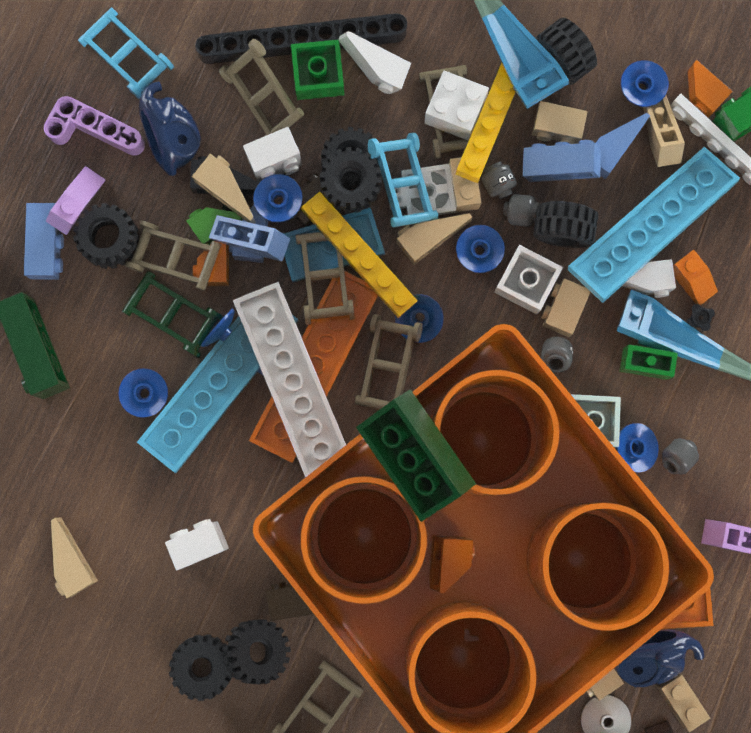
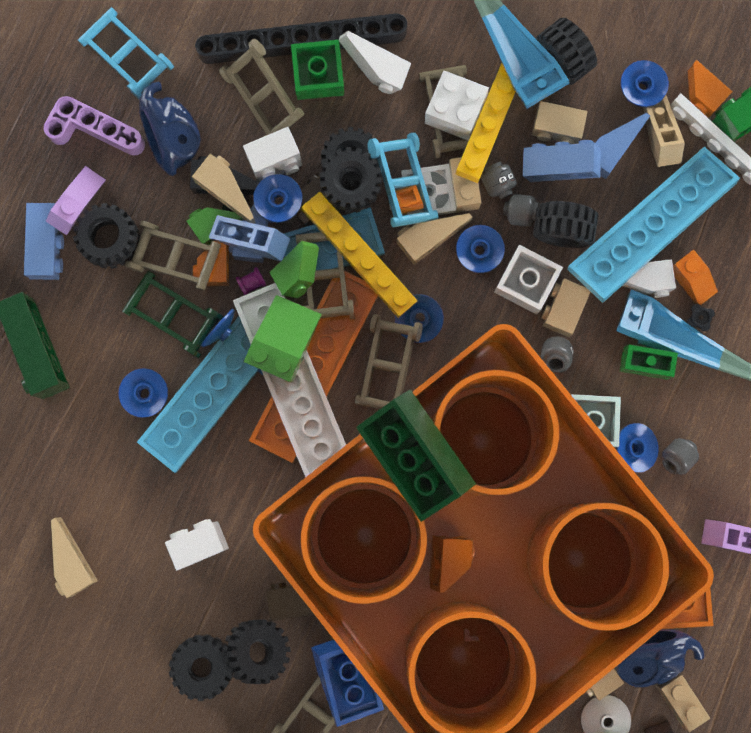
(251, 281): none -> magenta bush
(283, 338): none -> bright green slope
(296, 270): none -> bright green slope
(344, 686): none -> blue slope
(409, 199): none -> orange tile

